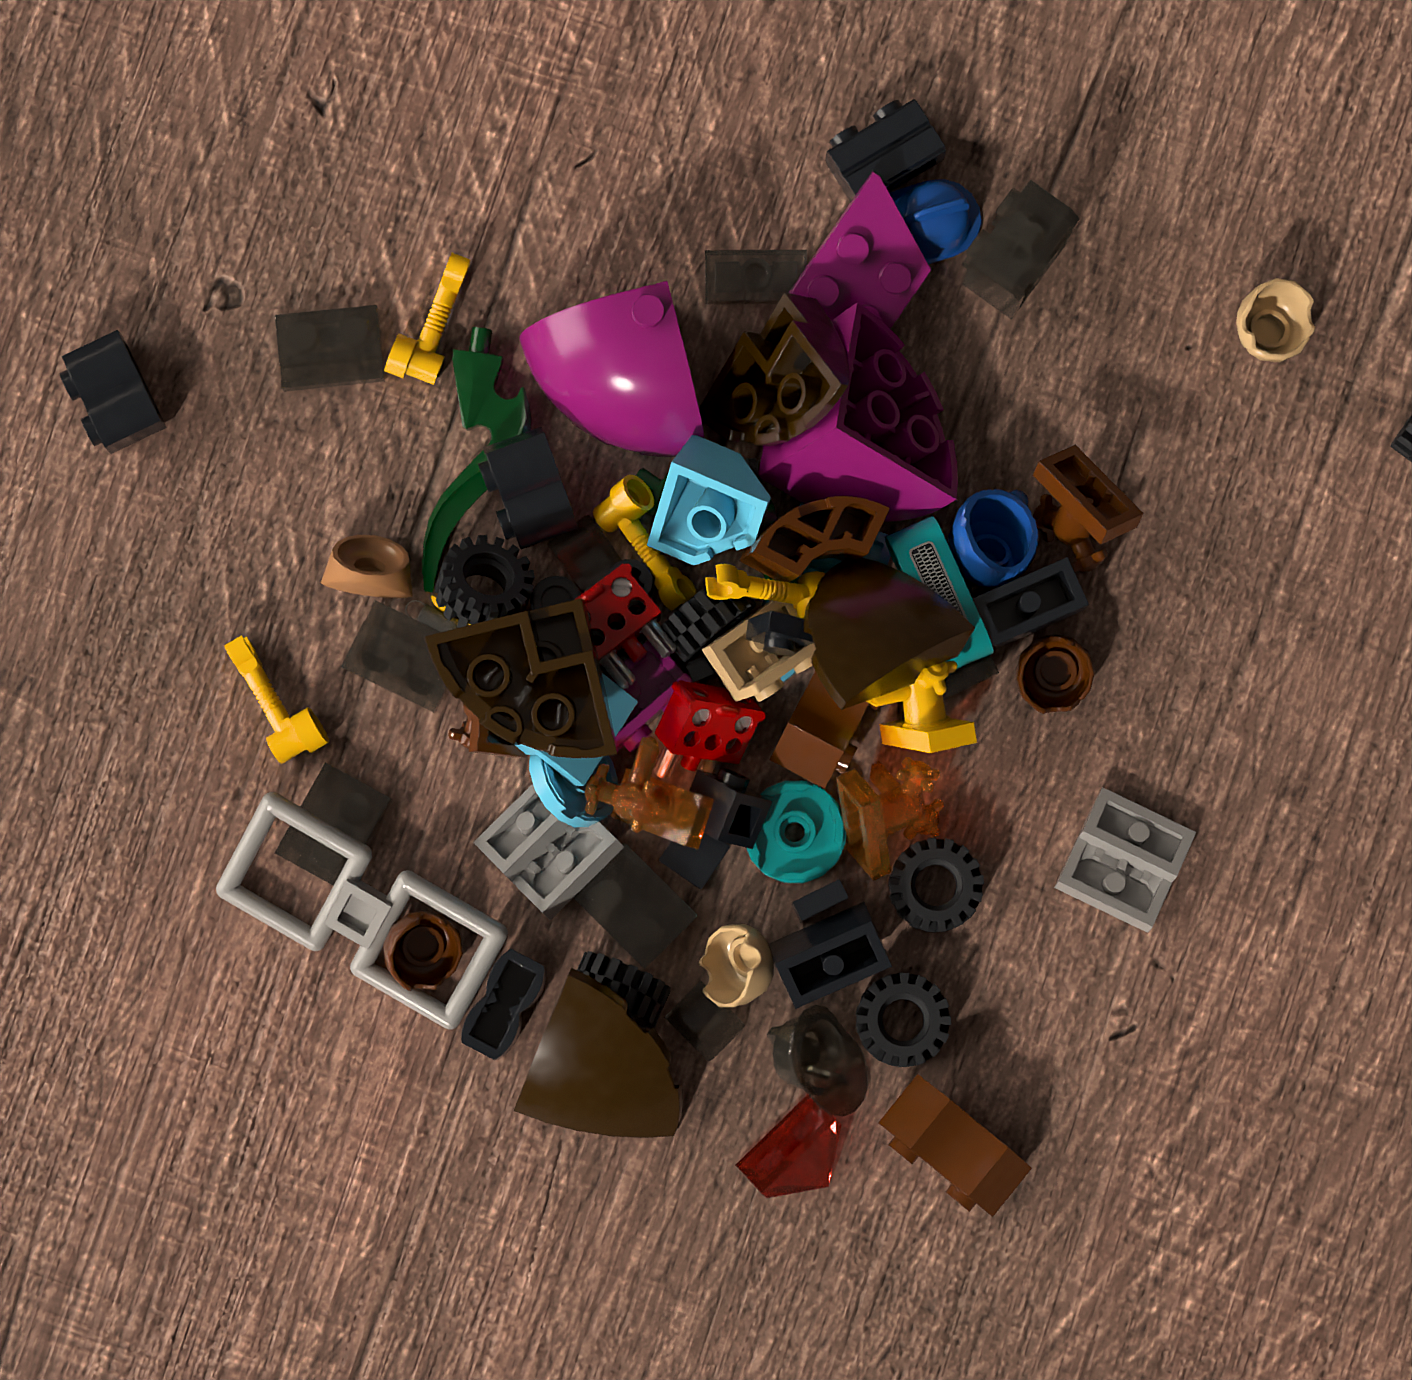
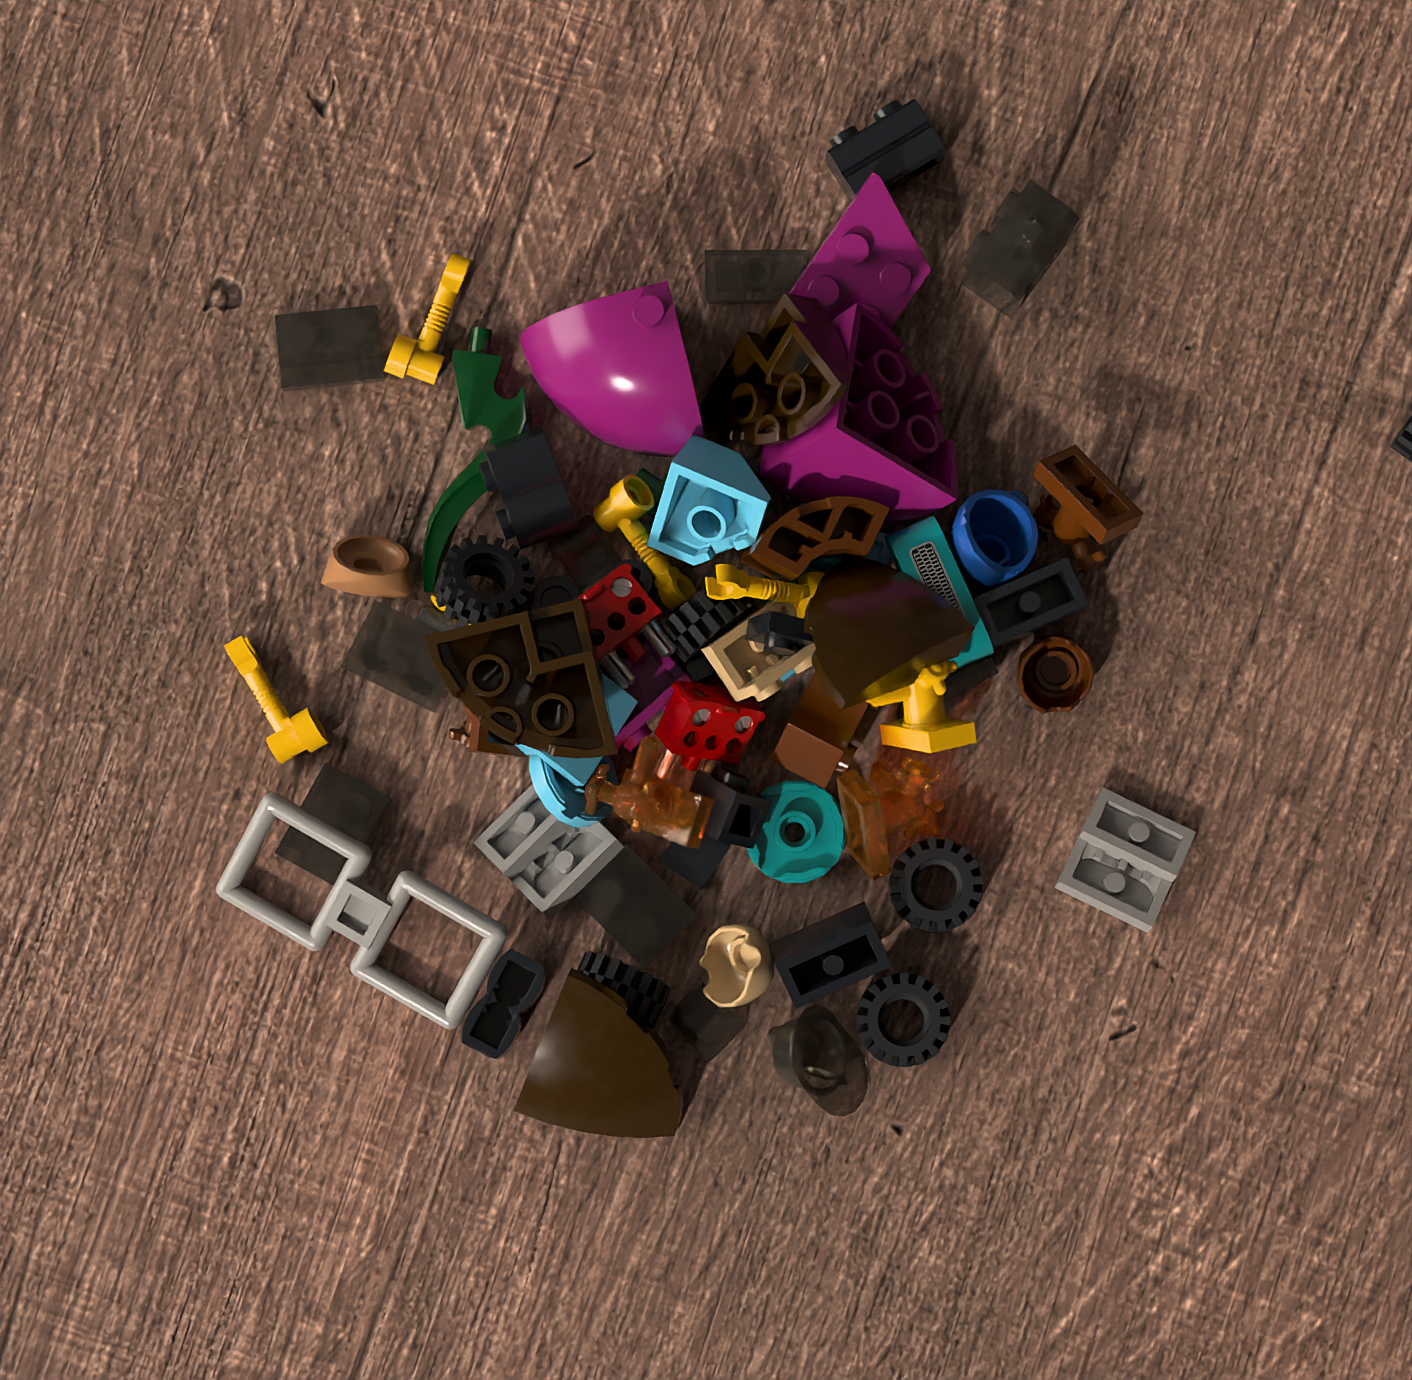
(112, 392): black brick -> none
(422, 950): reddish brown hair -> none
(794, 1153): clear red slope -> none
(819, 900): black tile -> none
(939, 216): blue piece -> none
(955, 1146): reddish brown brick -> none
(1275, 320): tan hair -> none

